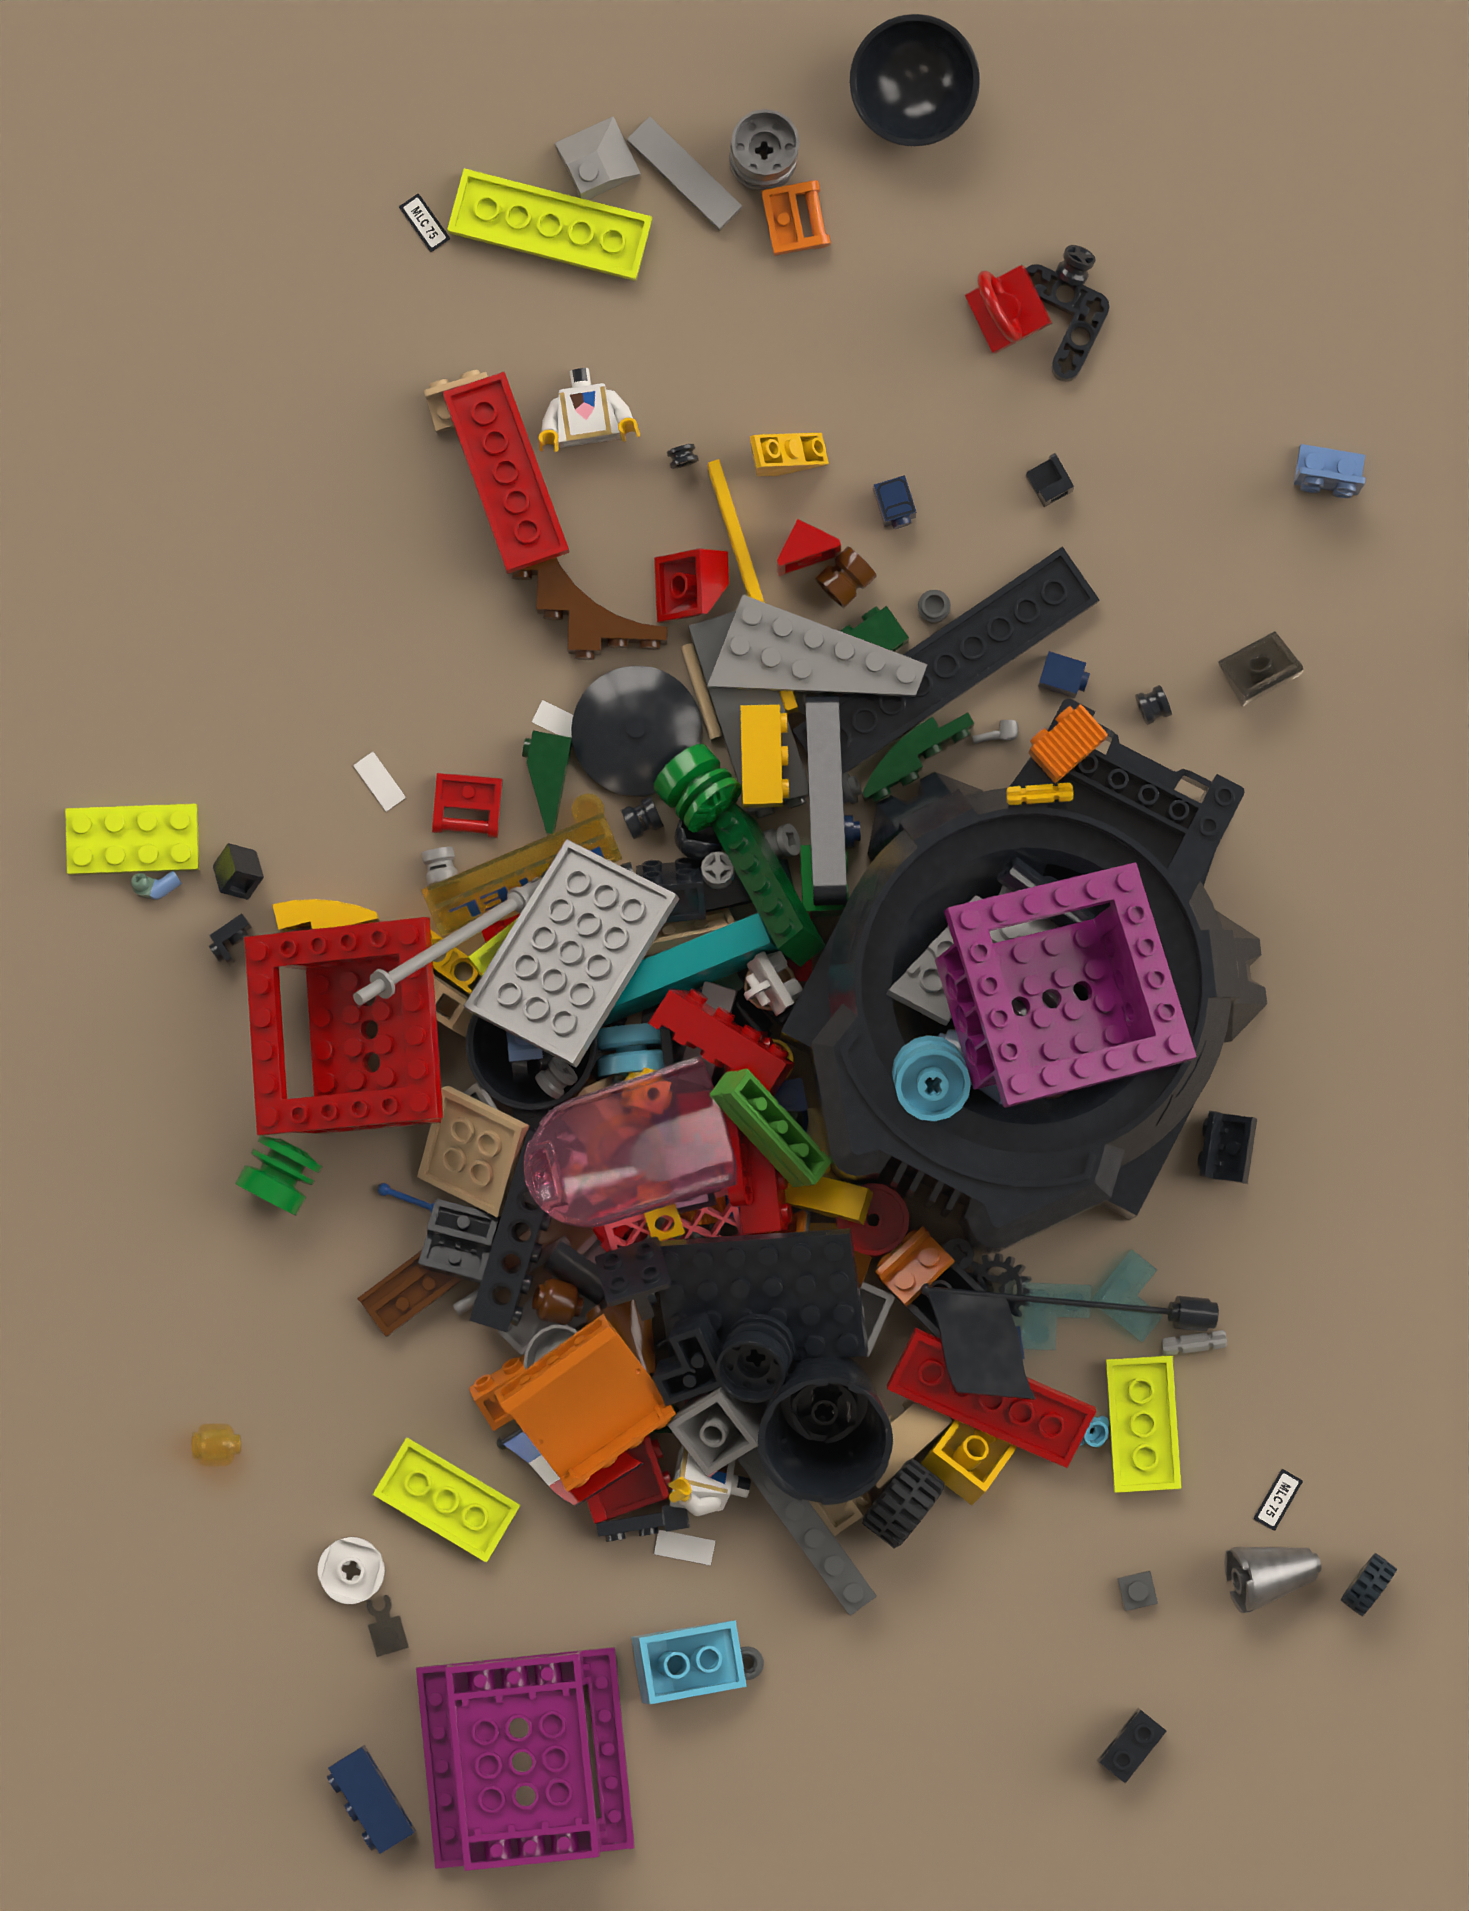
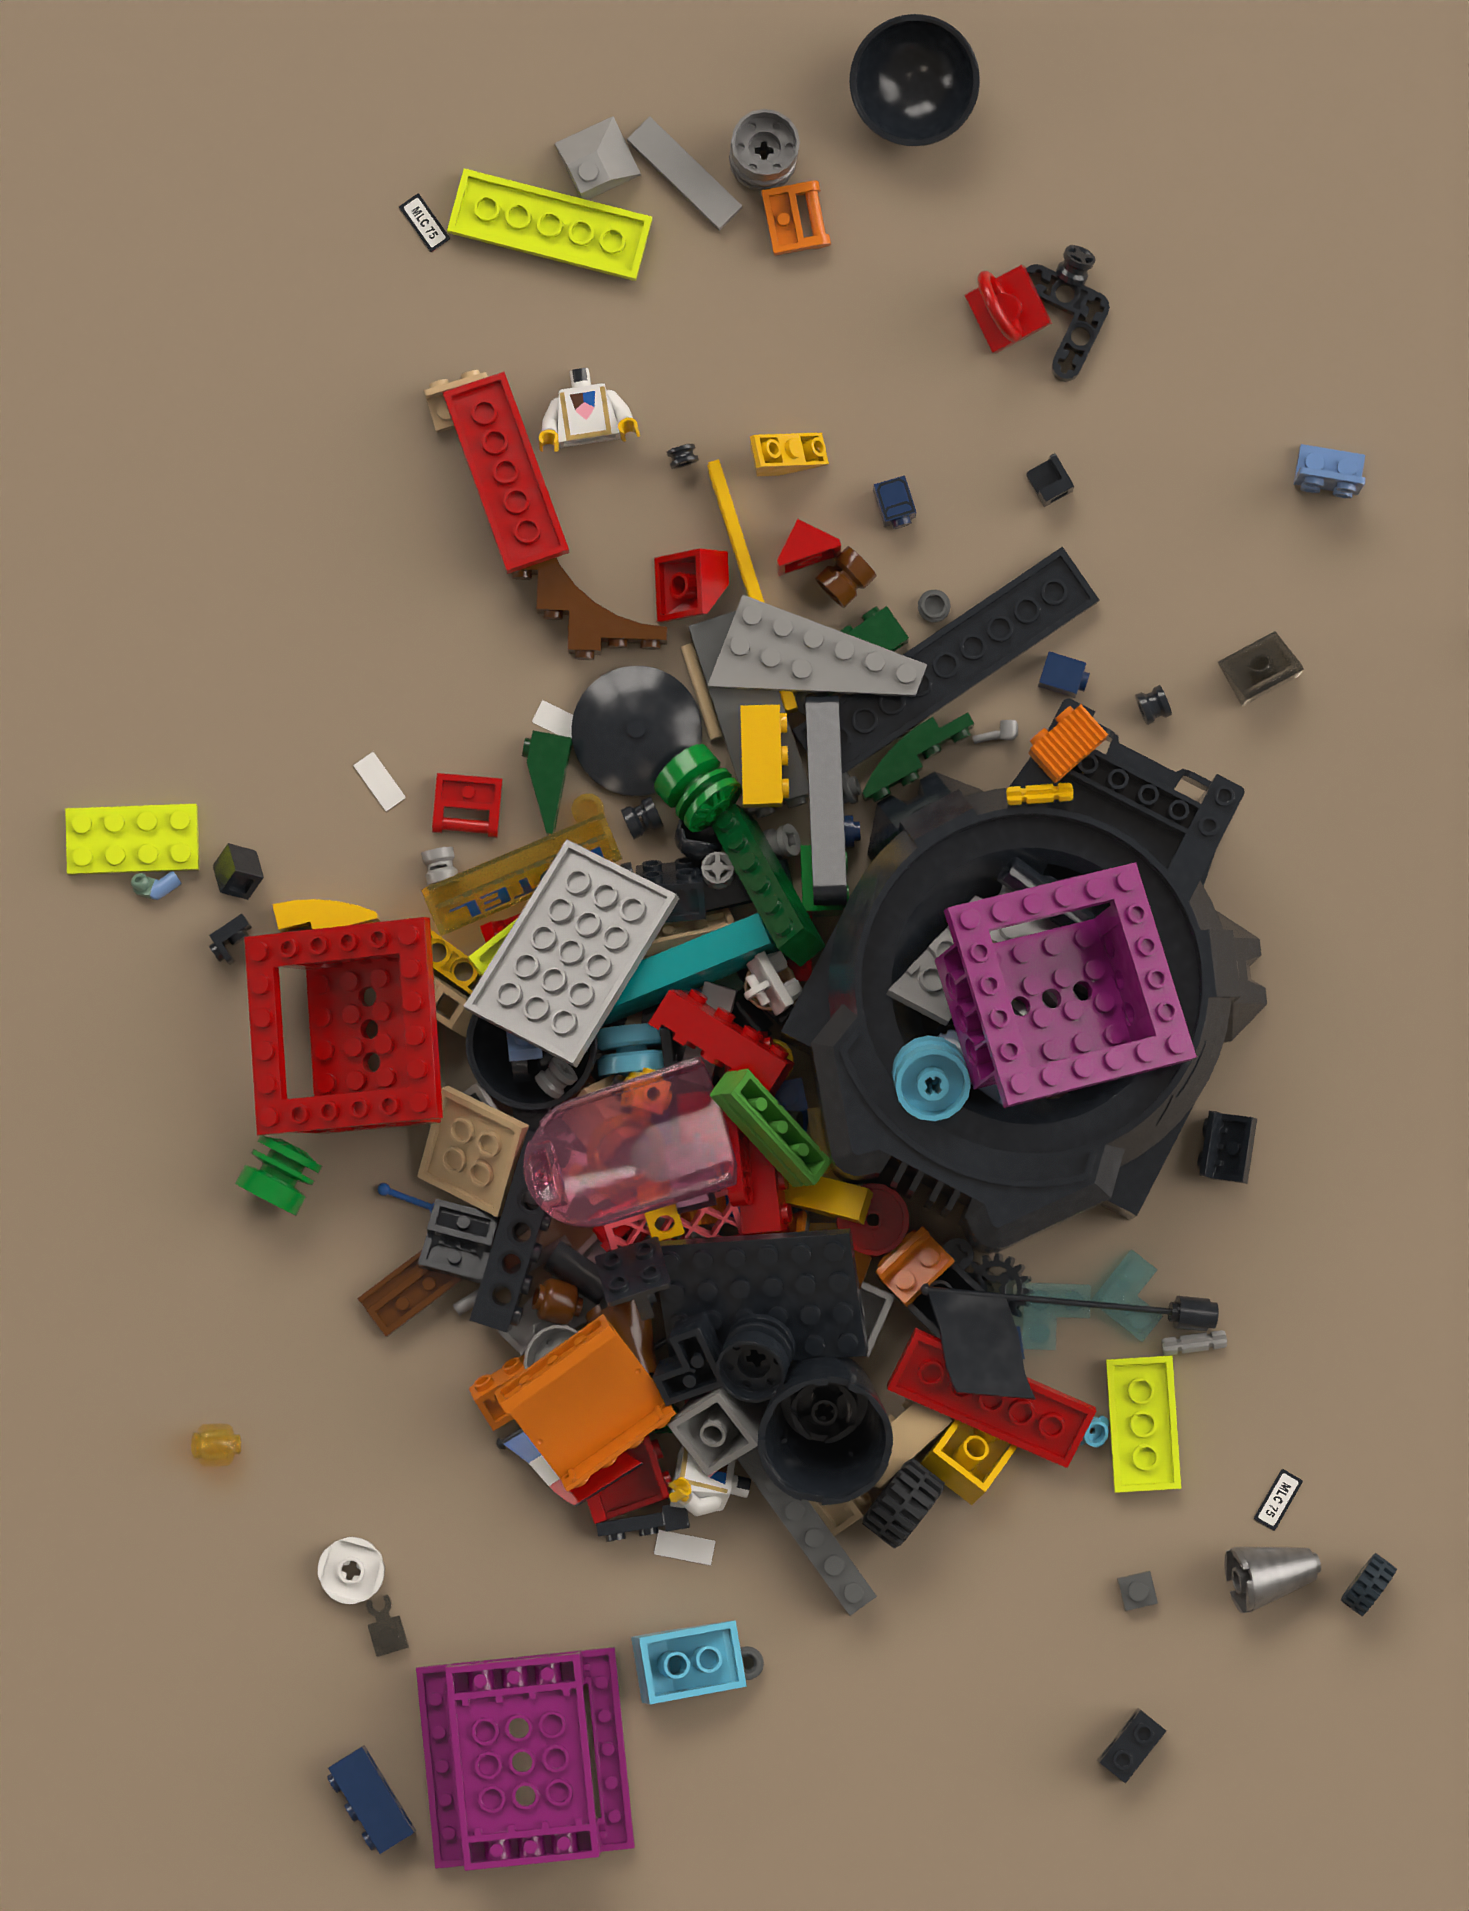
(383, 982): light grey bar -> none
(446, 1499): neon yellow plate -> none

